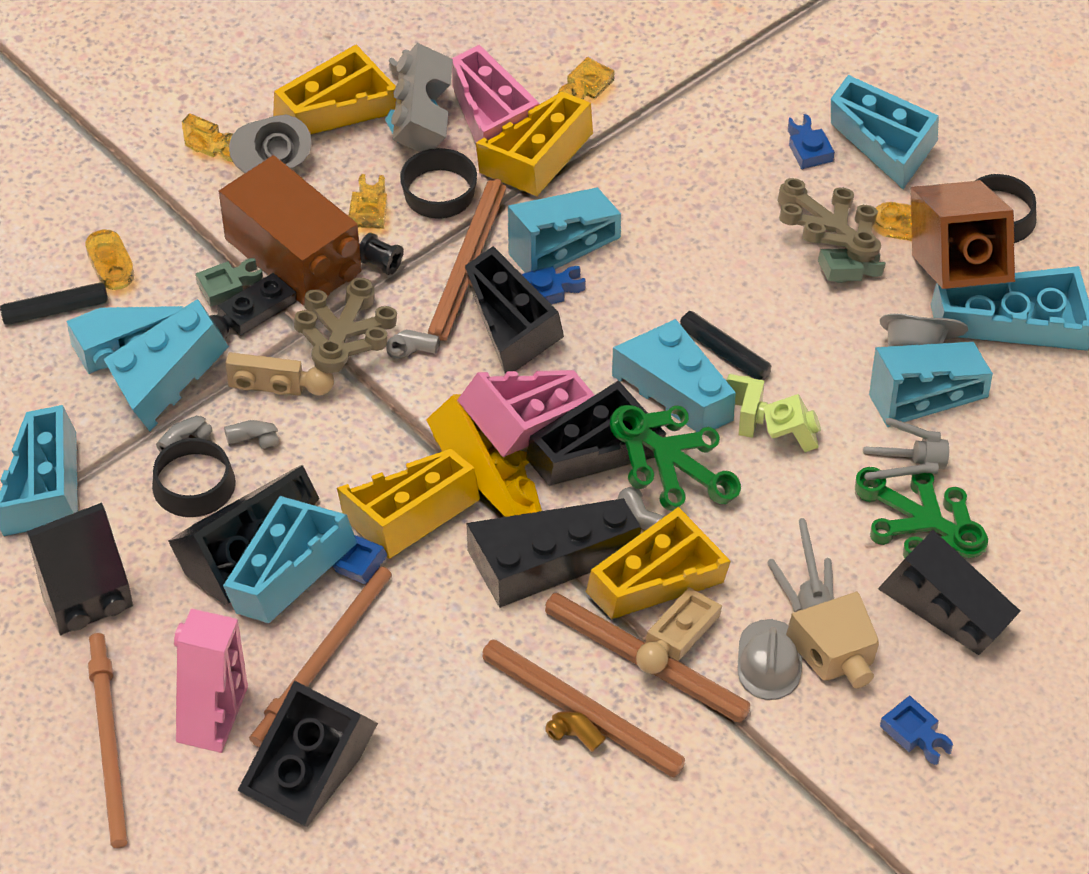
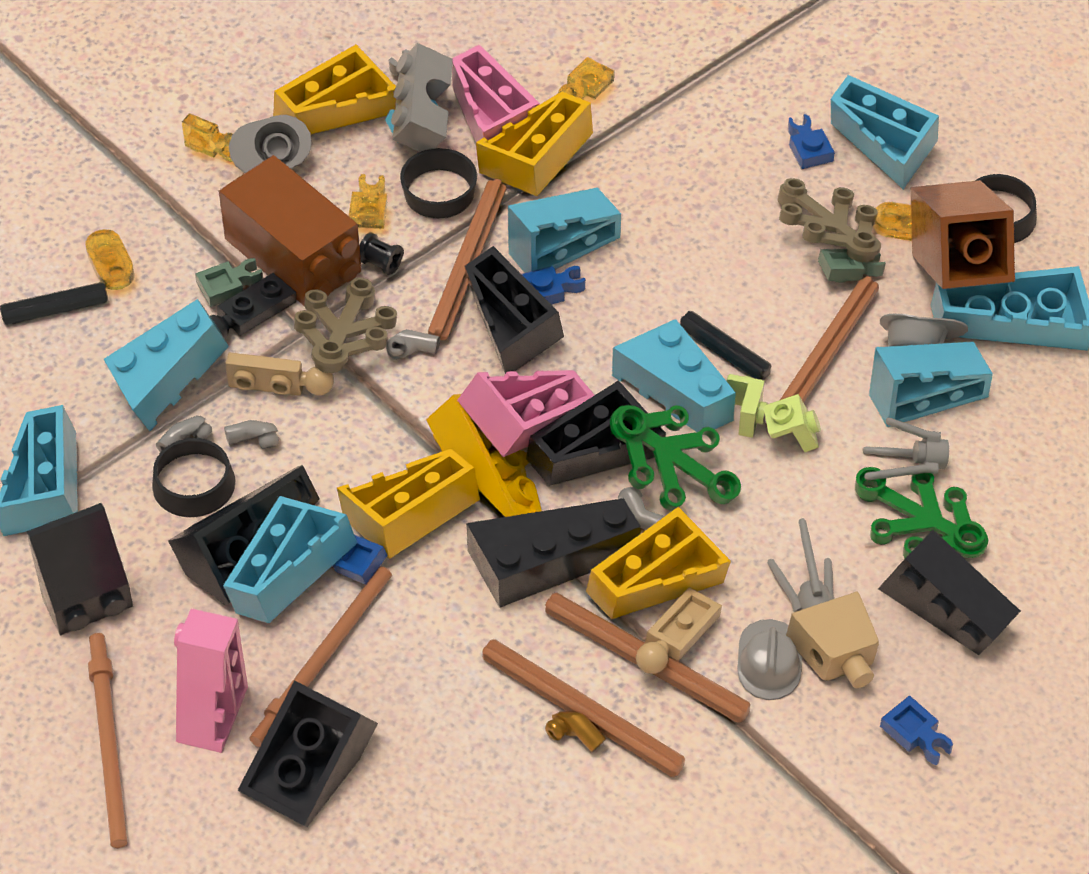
(109, 329): medium azure slope -> none
(832, 339): none -> nougat axle

